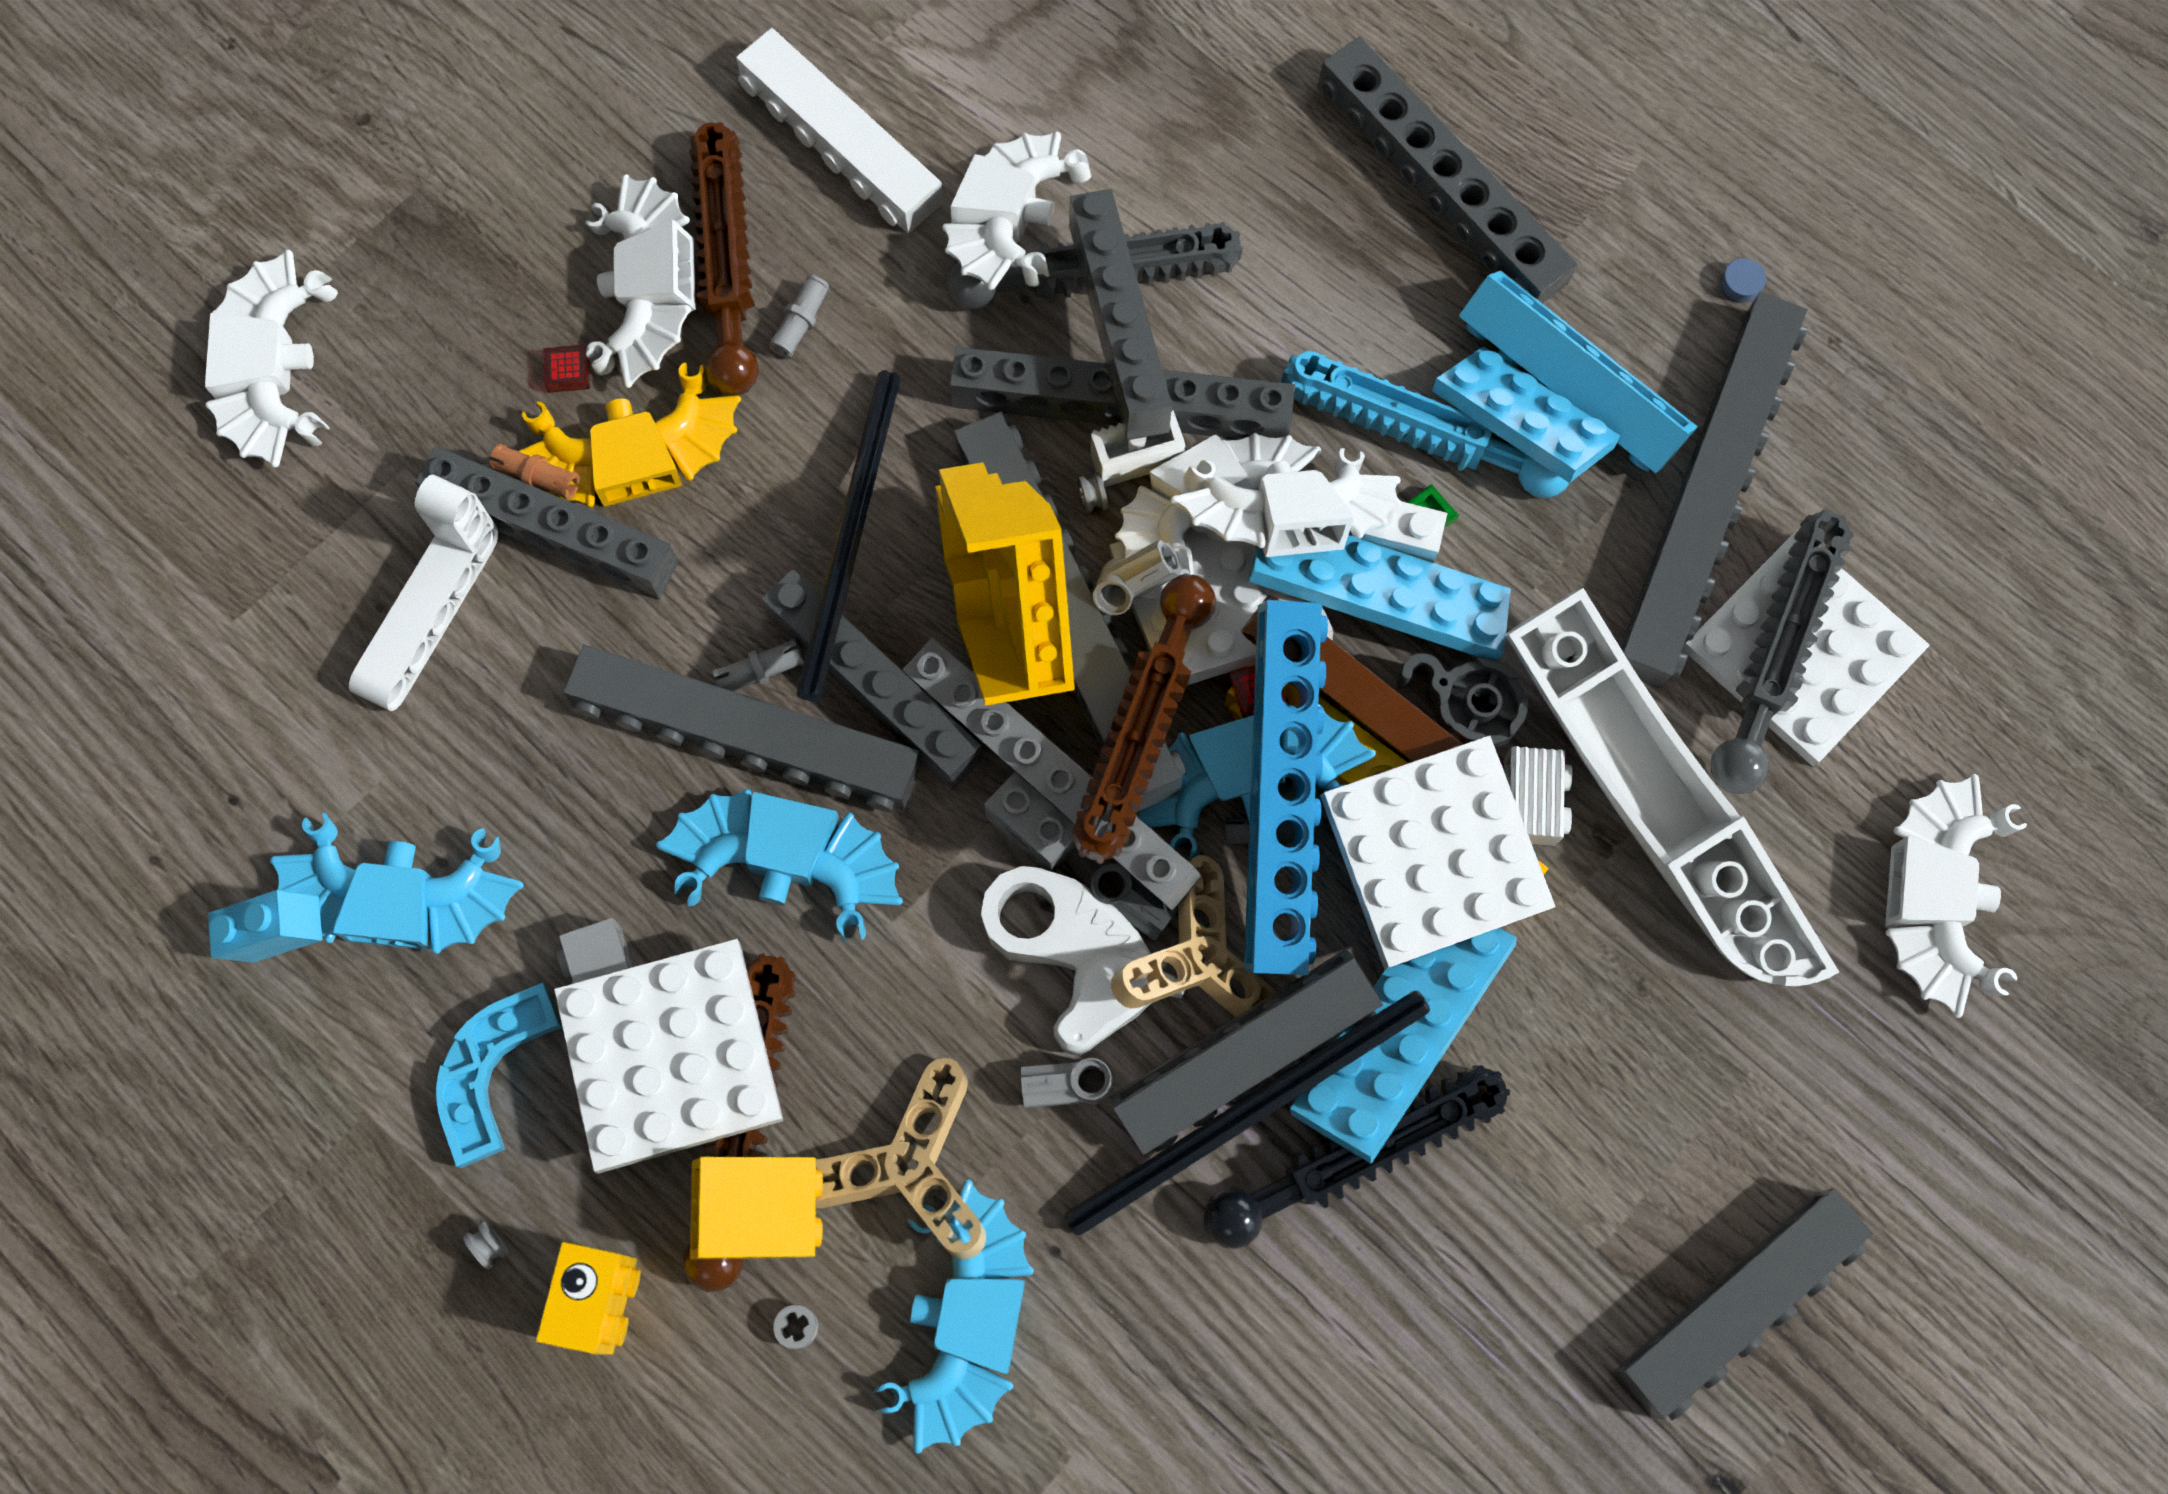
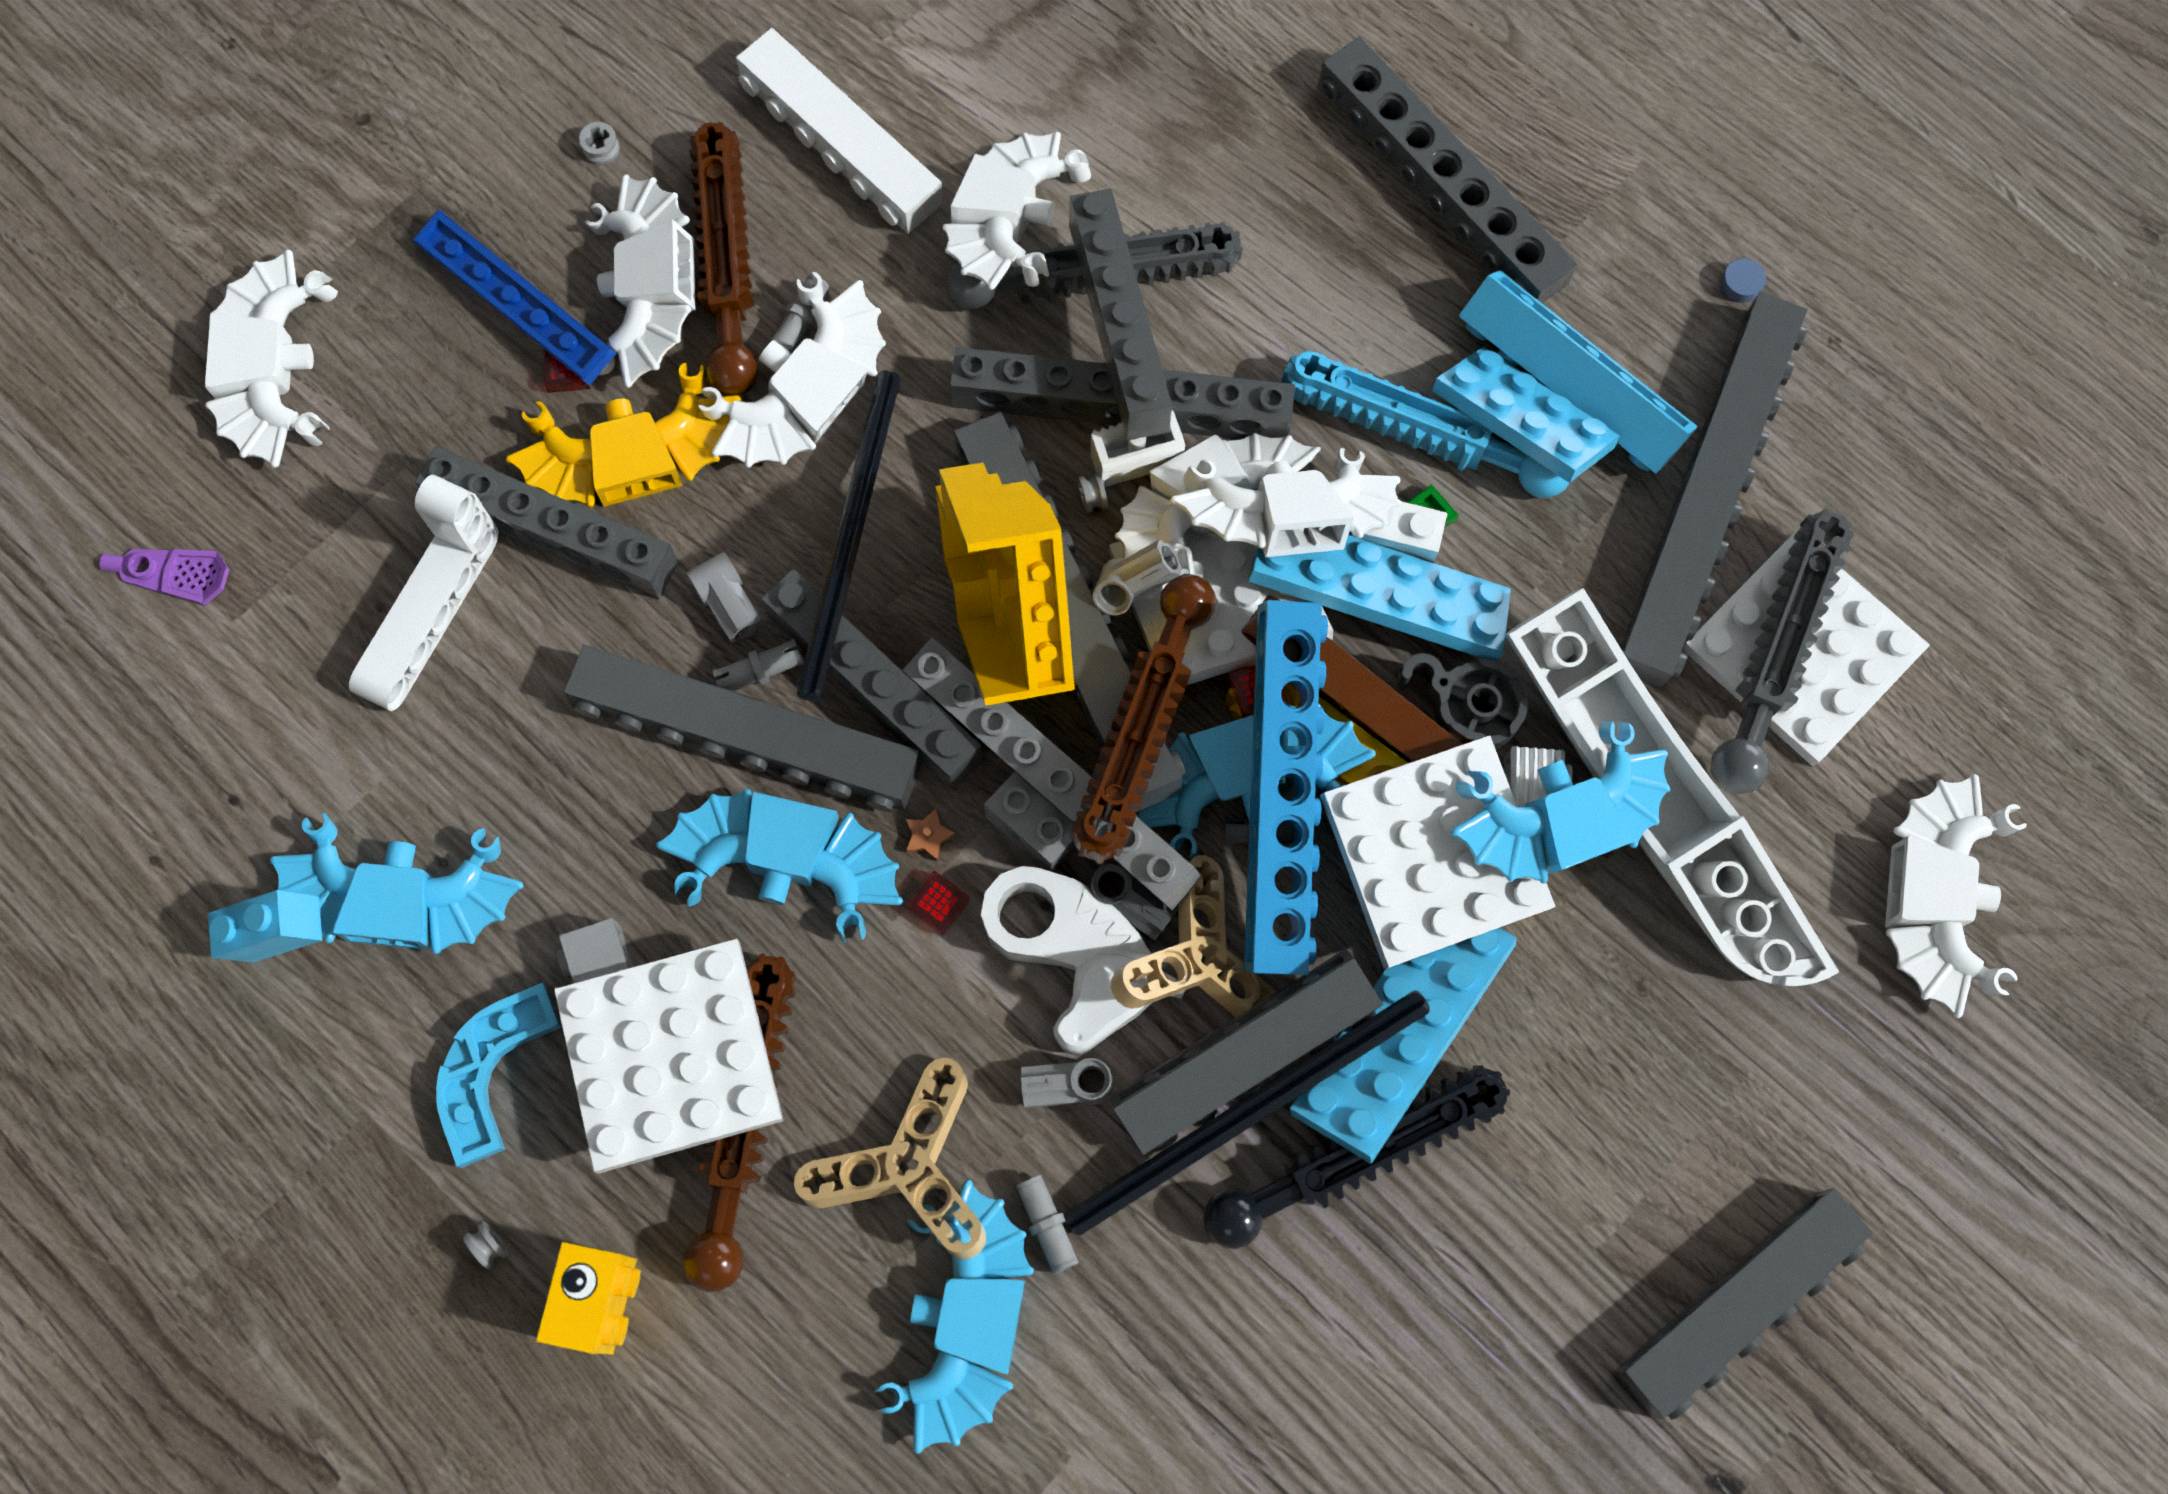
(164, 571): none -> medium lavender piece
(514, 297): none -> blue tile
(534, 471): nougat pin -> none
(596, 131): none -> light grey bush
(722, 591): none -> light grey piece
(754, 1207): yellow brick -> none
(782, 1322): light grey bush -> none
(807, 385): none -> white torso
(928, 835): none -> nougat piece
(938, 902): none -> tile
(1047, 1224): none -> light grey pin
(1571, 819): none -> medium azure torso

